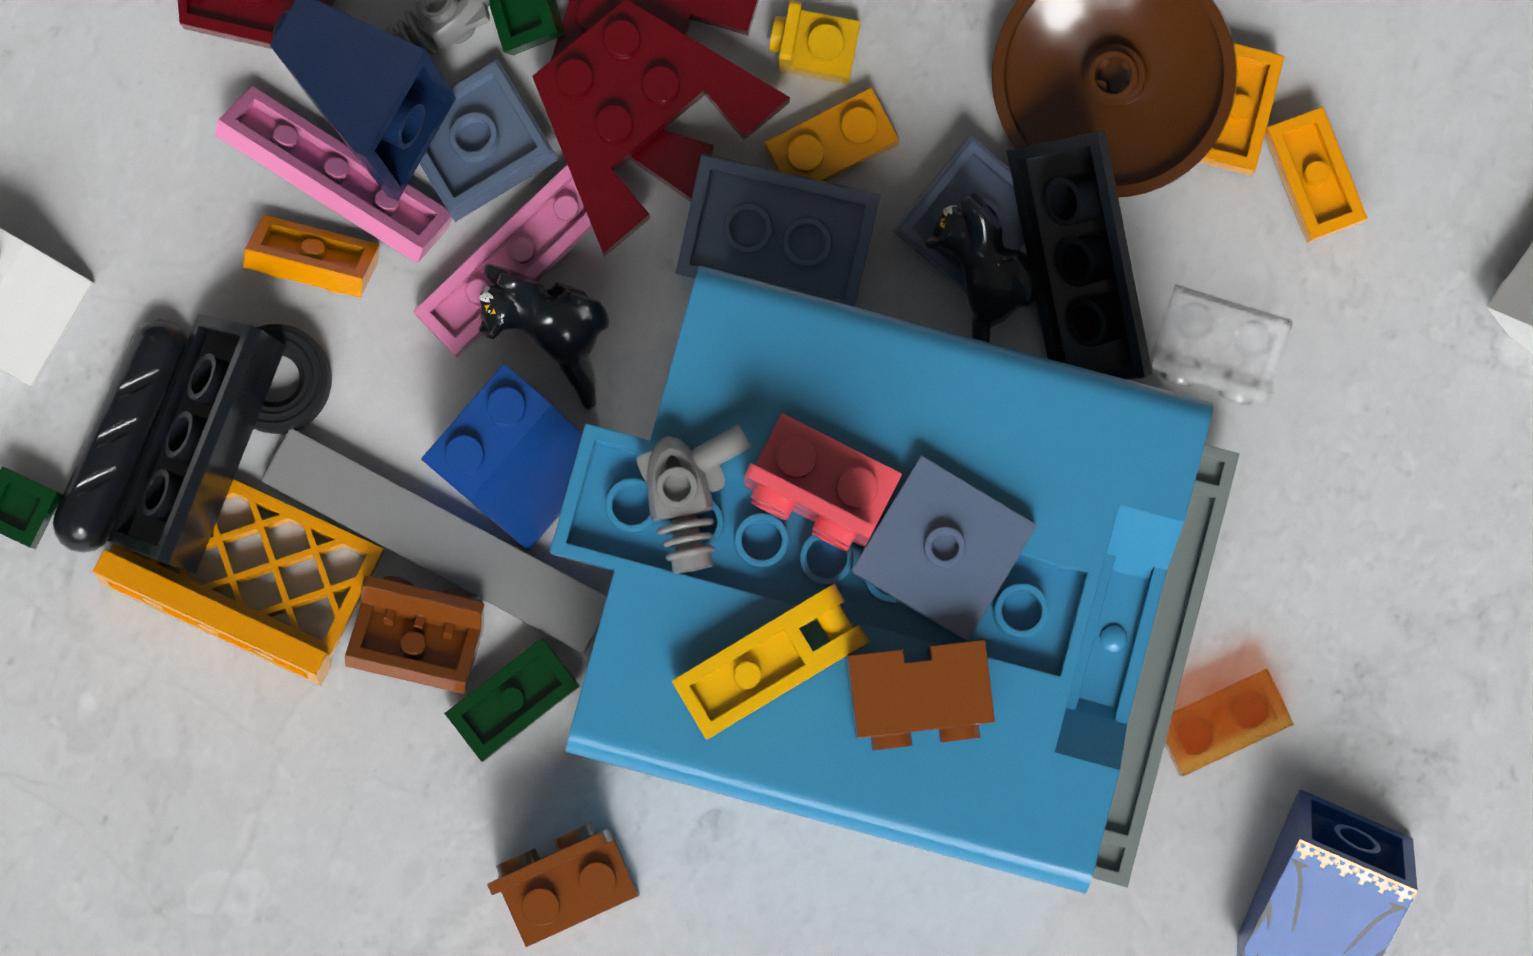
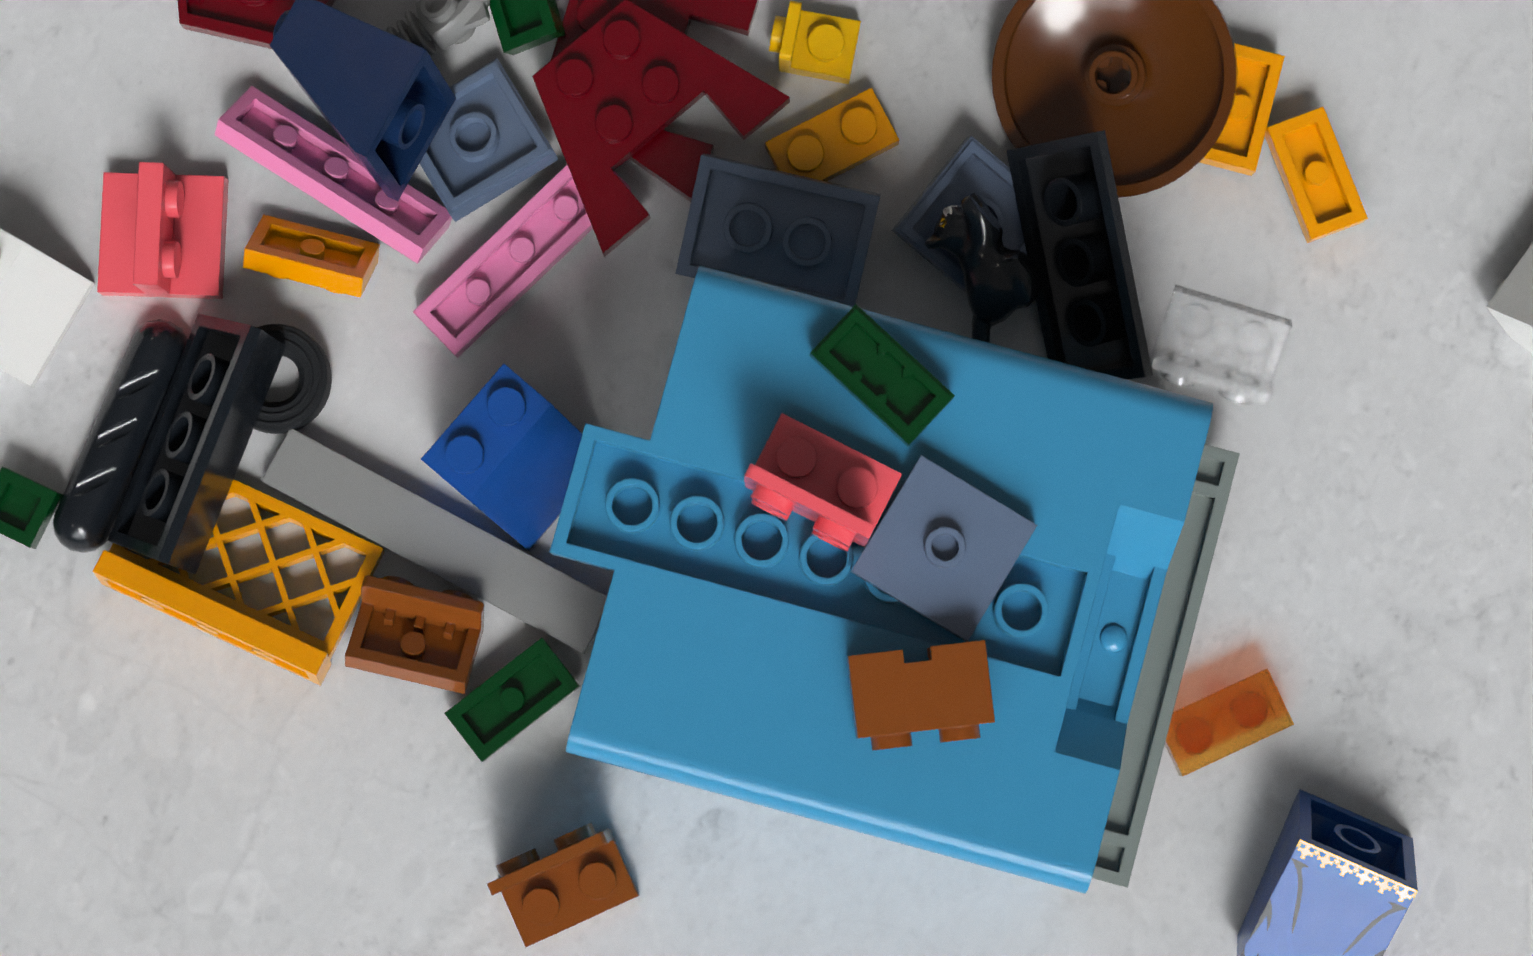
(162, 234): none -> coral bracket
(557, 319): black animal -> none
(681, 488): light grey piece -> none
(767, 663): yellow plate -> none
(881, 375): none -> dark green plate

